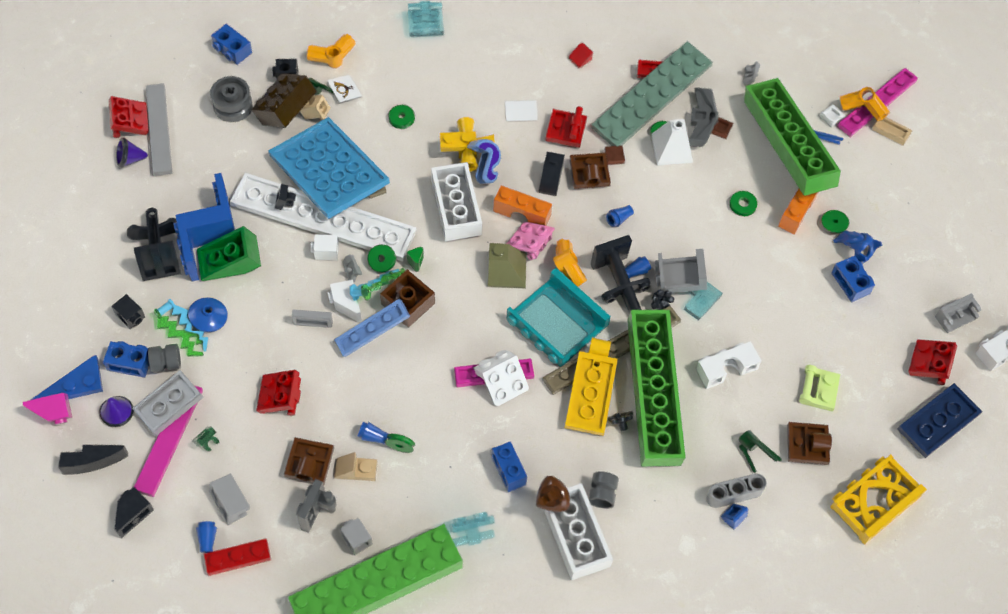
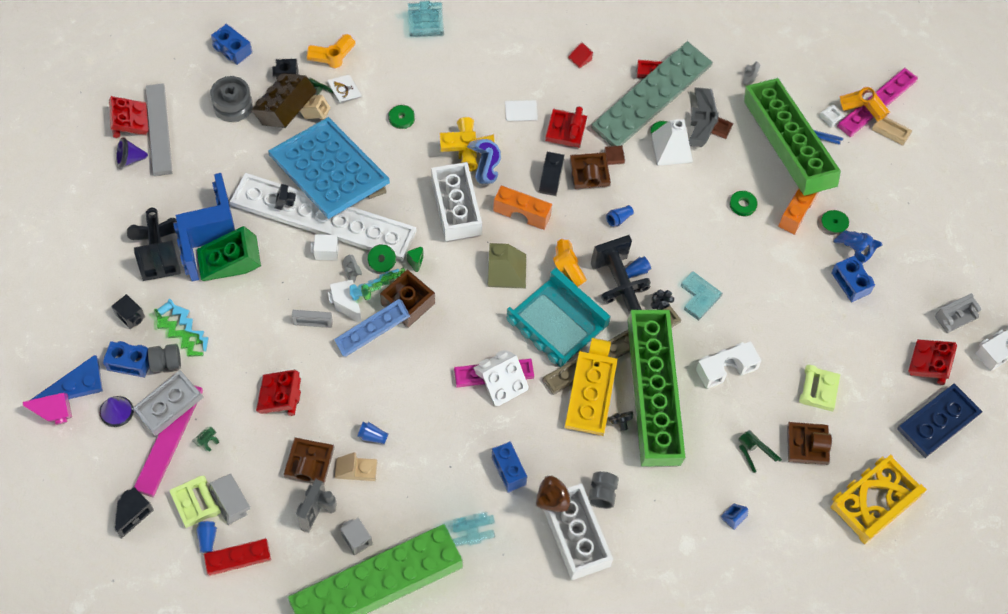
(91, 458): black slope -> none
(188, 505): none -> yellowish green plate
(207, 321): blue dish -> none
(400, 443): green piece -> none
(531, 238): bright pink hinge -> none
(682, 273): light grey panel -> none
(730, 497): light grey beam -> none

